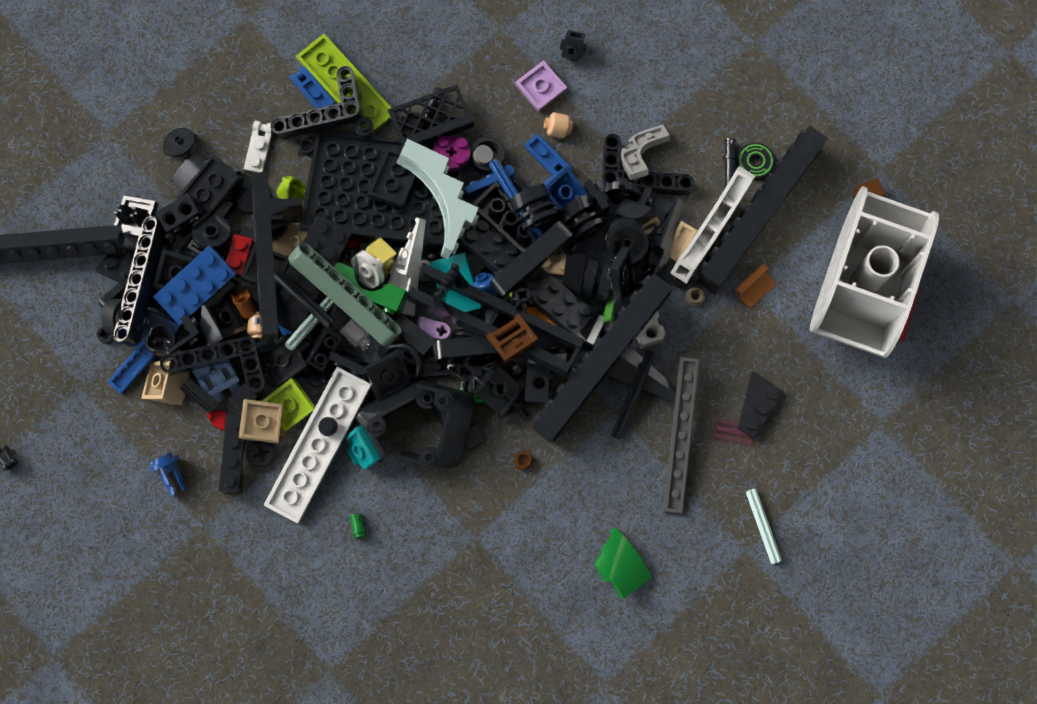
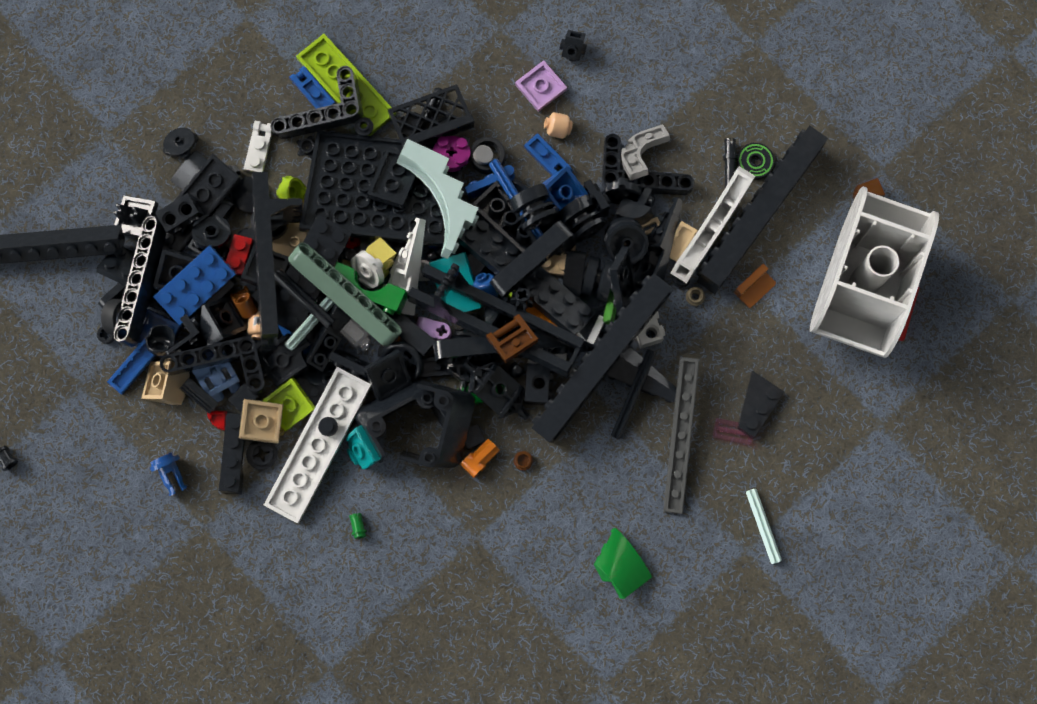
(477, 461): none -> orange piece

